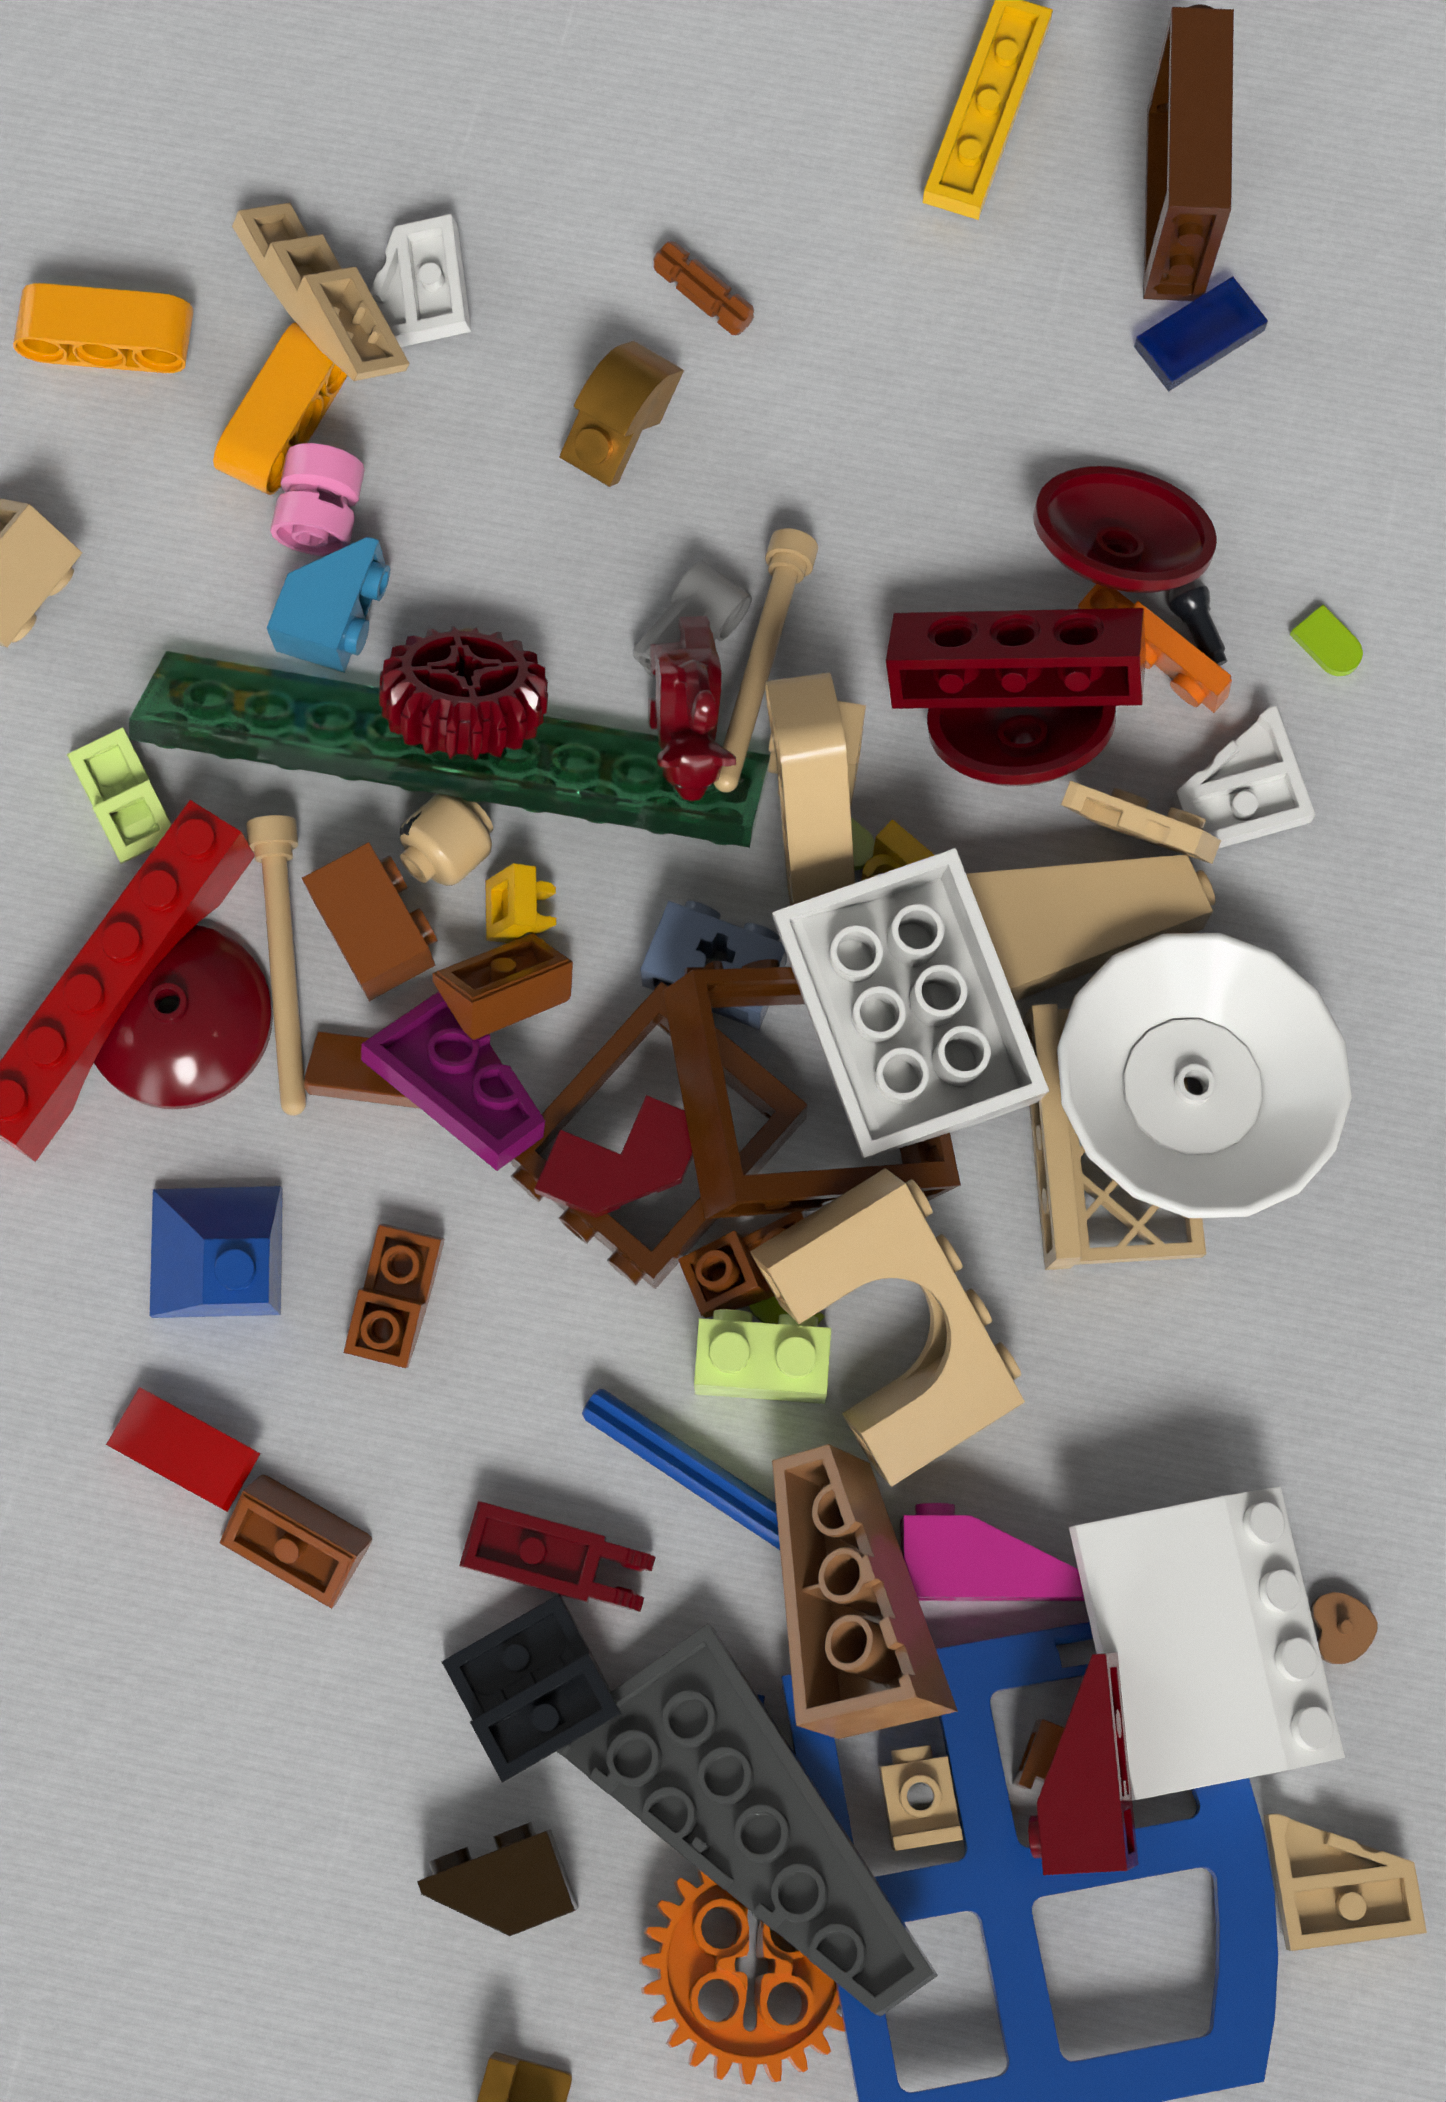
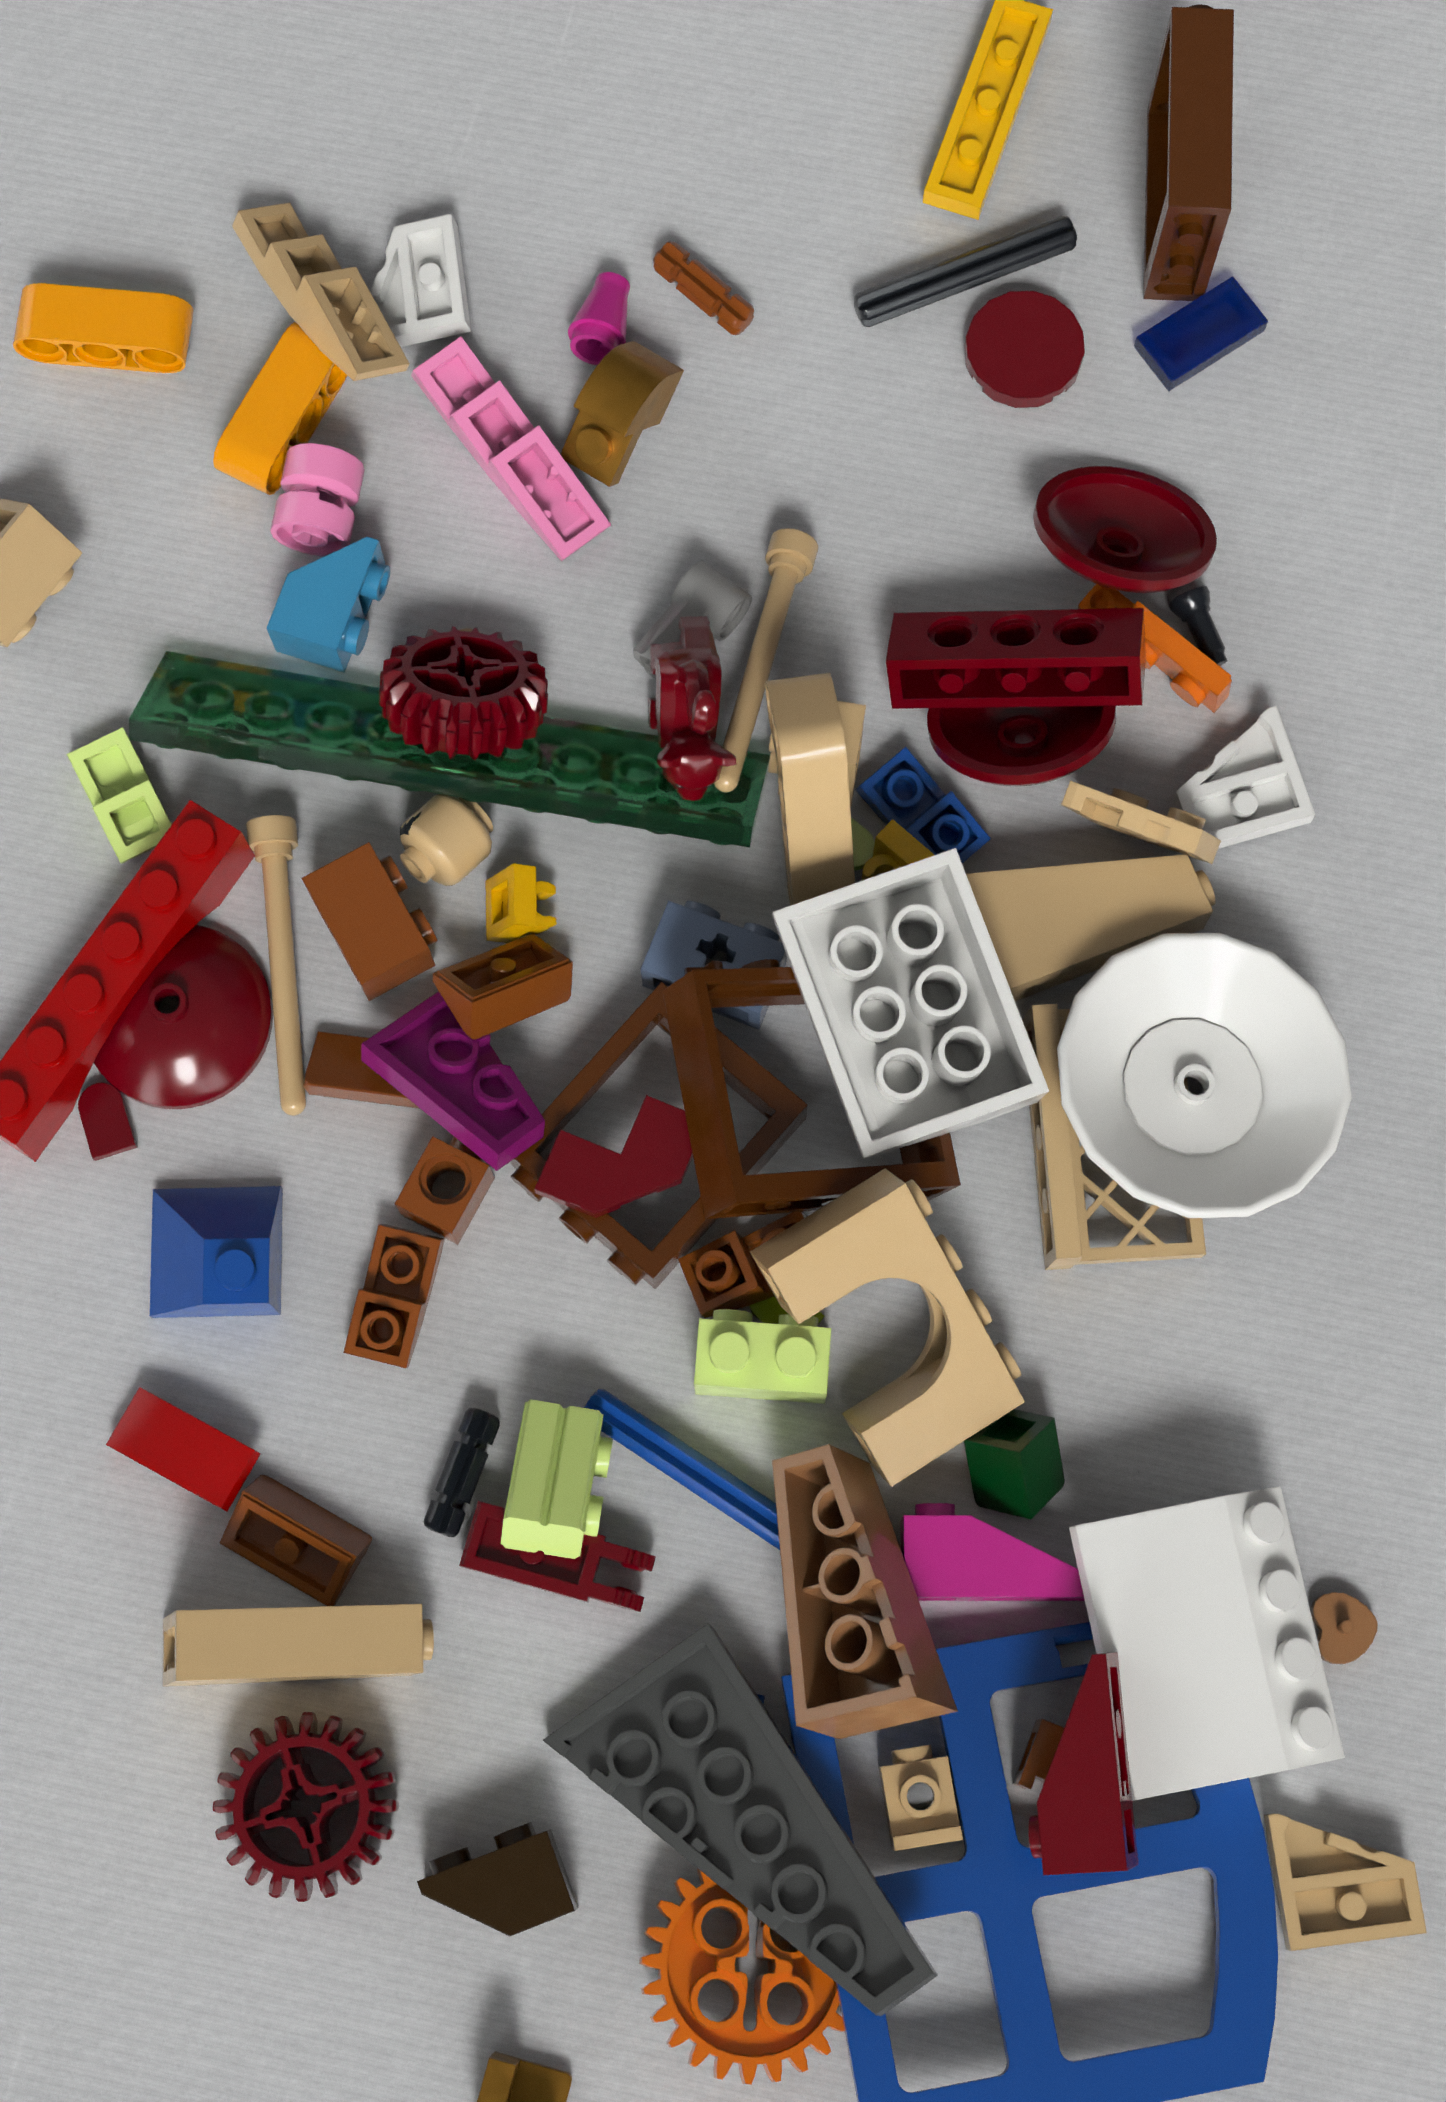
(105, 1121): none -> dark red piece
(294, 1644): none -> tan slope
(316, 1836): none -> dark red gear
(445, 1216): none -> dark orange brick
(461, 1472): none -> black axle
(510, 449): none -> bright pink slope
(531, 1688): black slope -> none
(553, 1479): none -> yellowish green brick
(601, 319): none -> dark pink cone
(914, 800): none -> blue slope
(965, 271): none -> black axle
(1015, 1464): none -> dark green panel
(1024, 348): none -> dark red tile
(1328, 642): lime piece -> none

